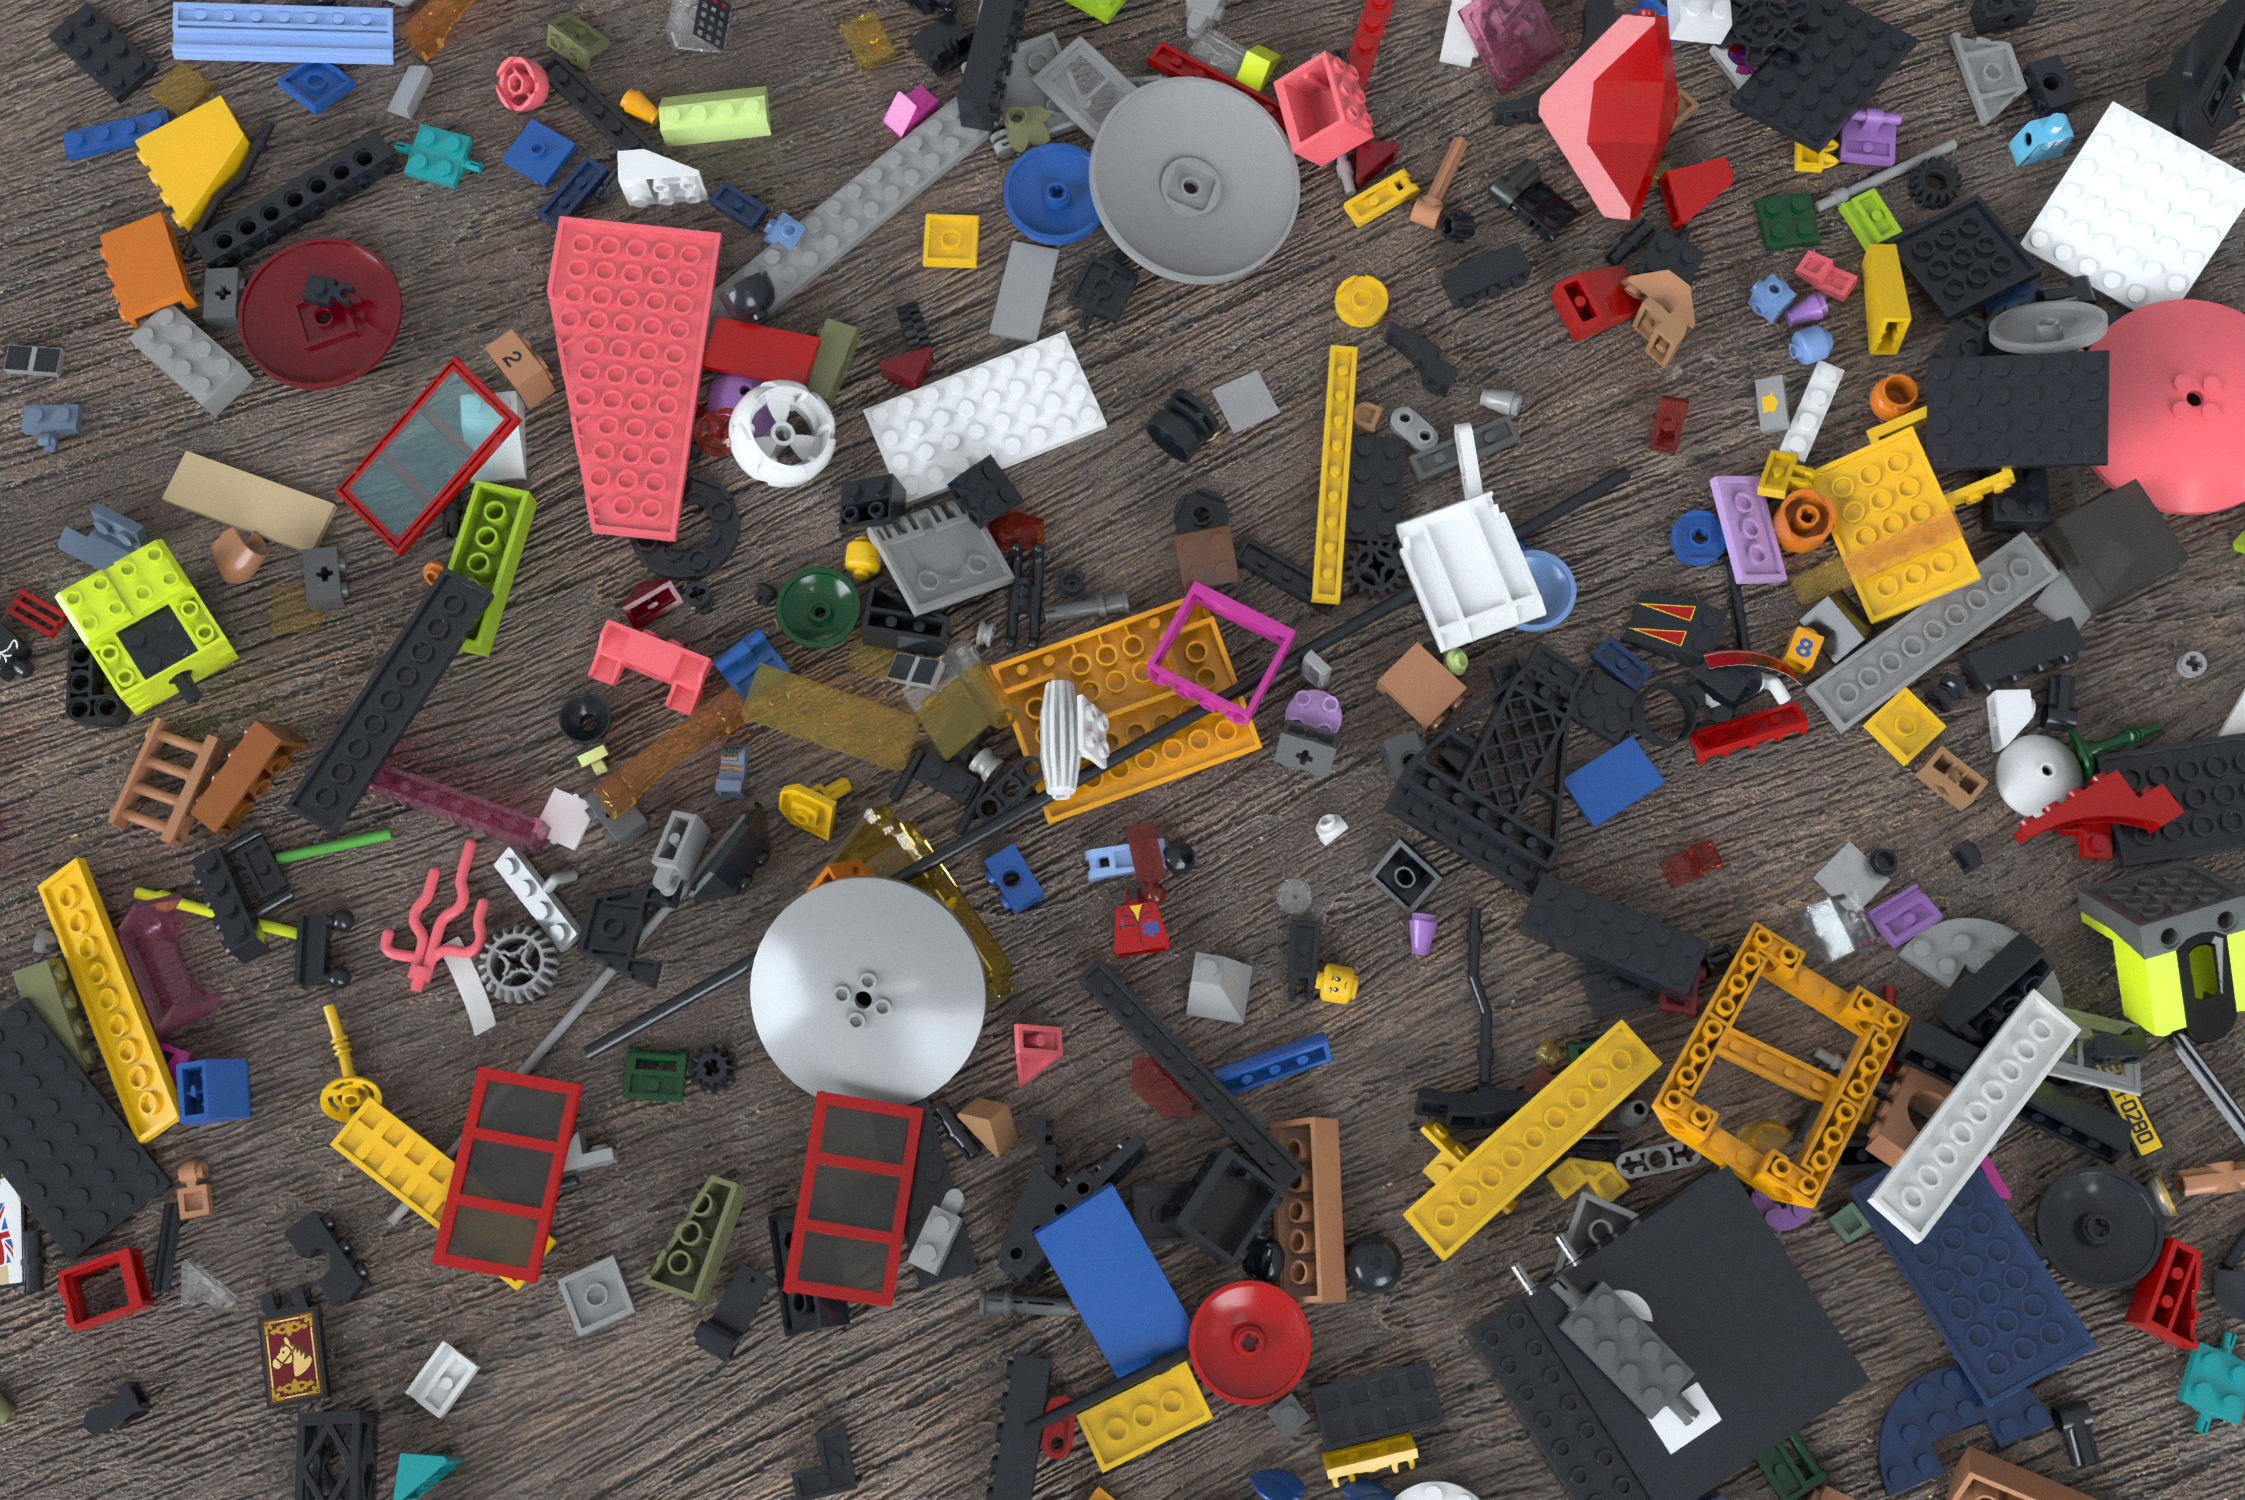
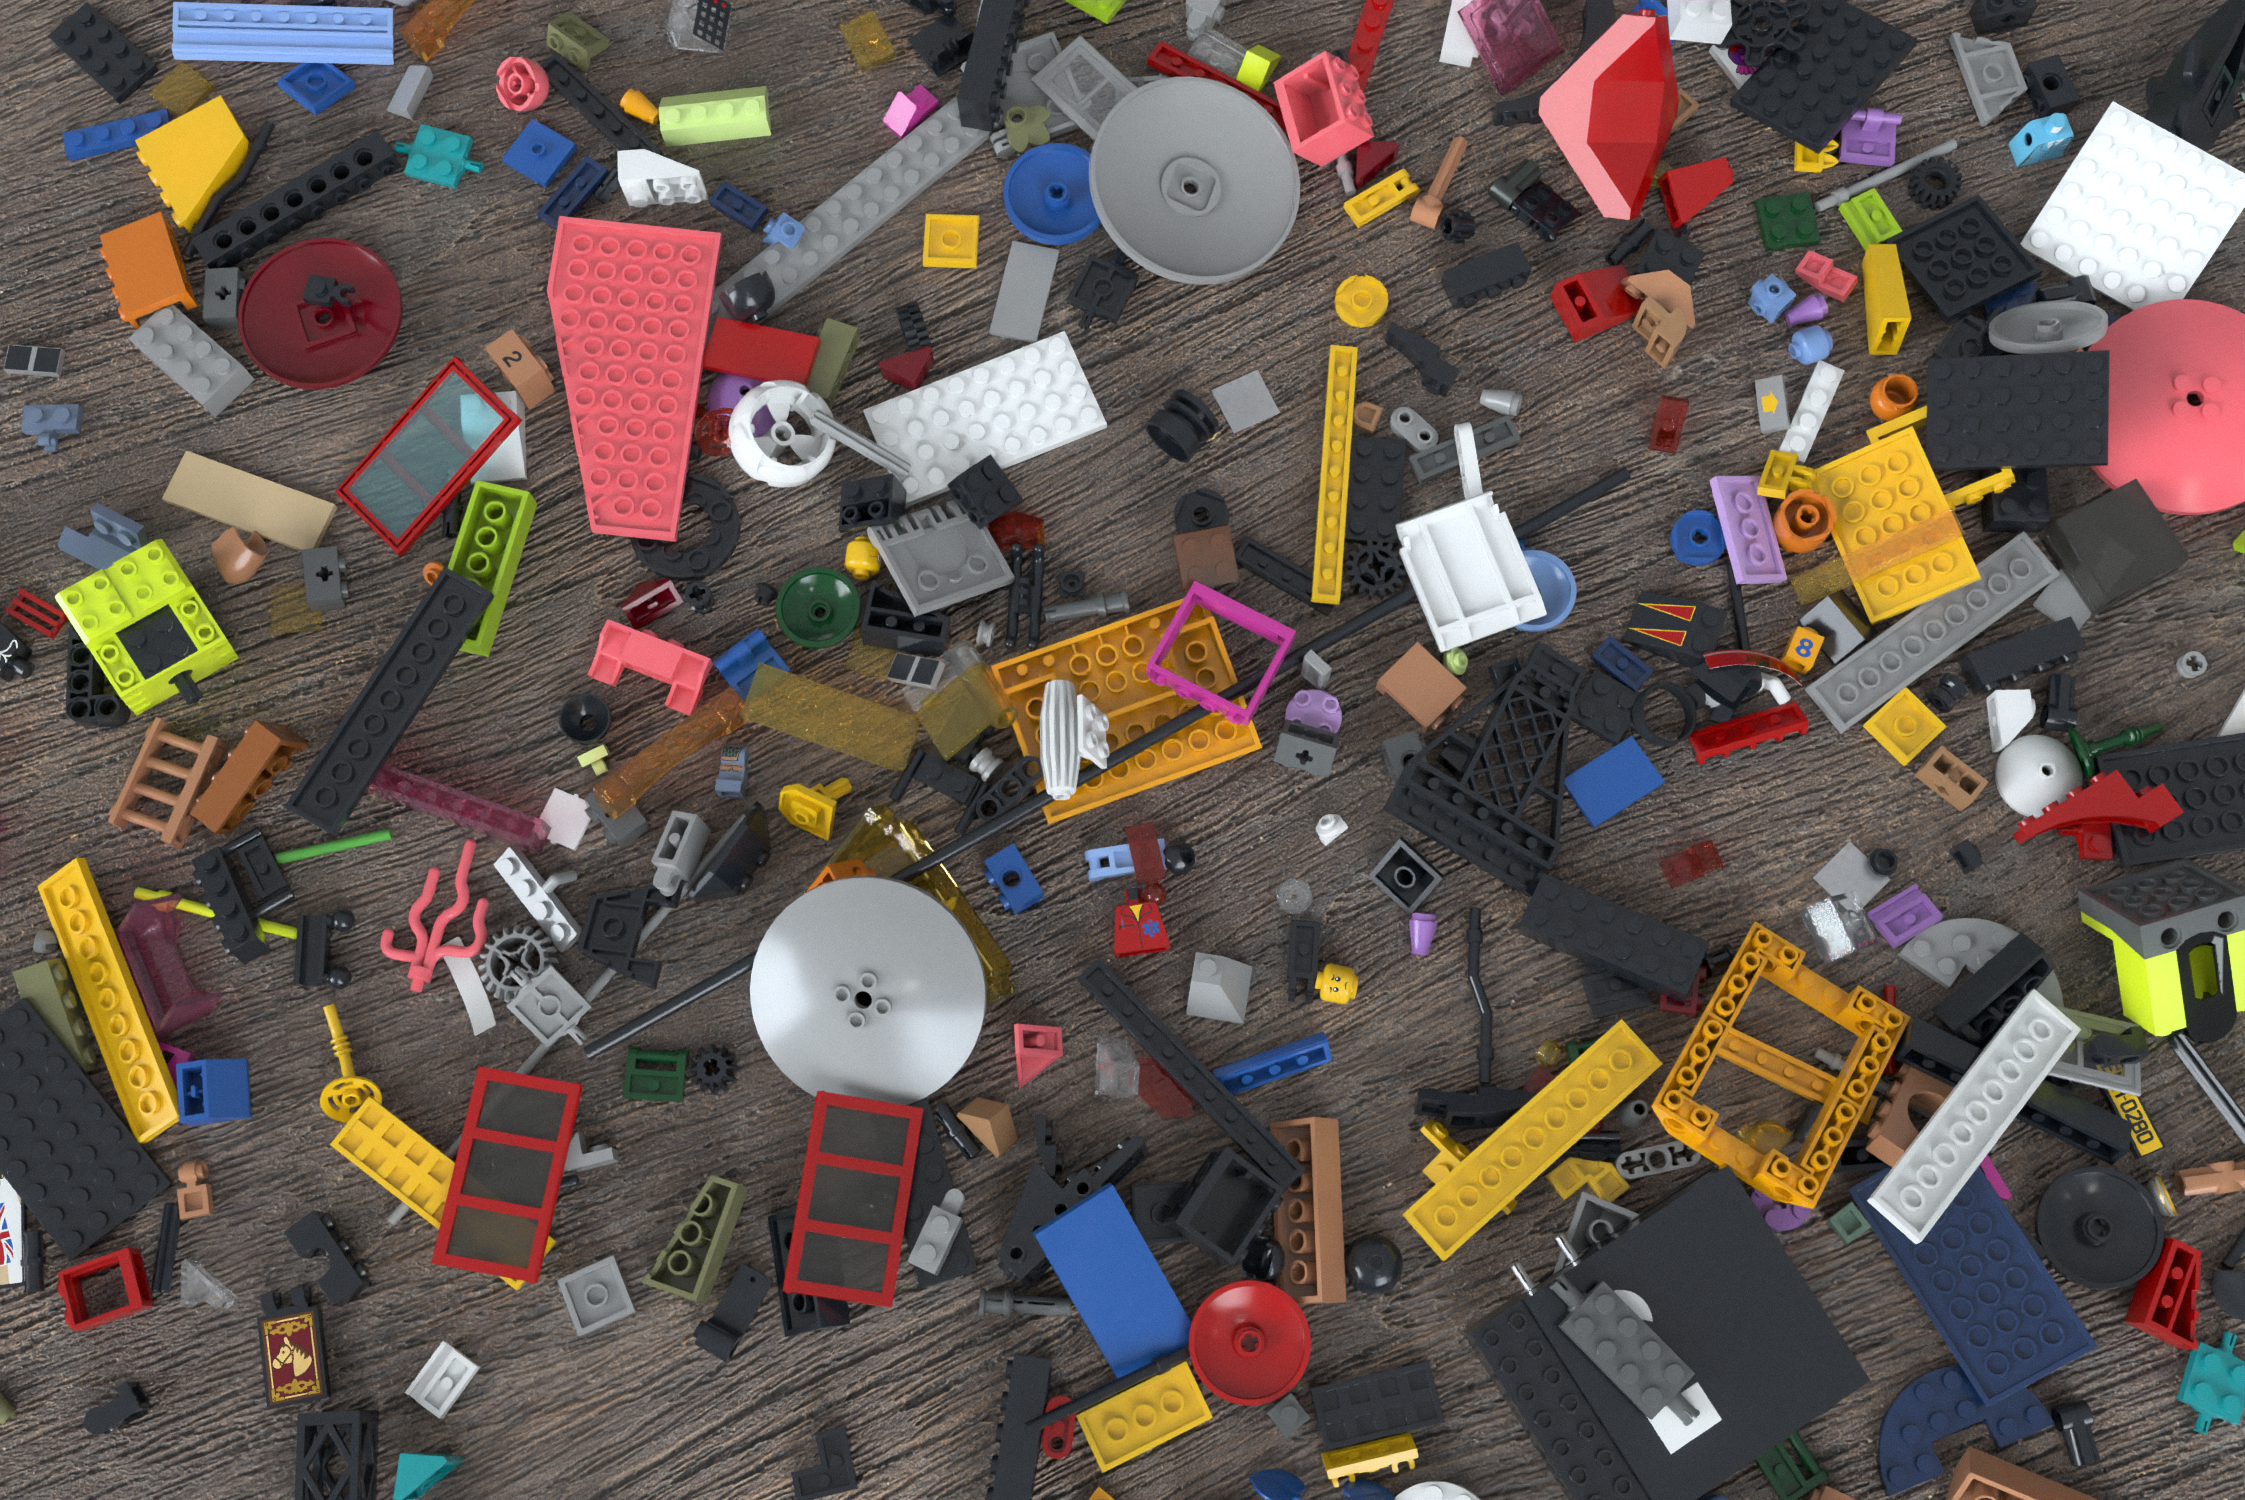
(548, 1005): none -> light grey plate
(860, 444): none -> light grey axle
(1116, 1069): none -> clear slope

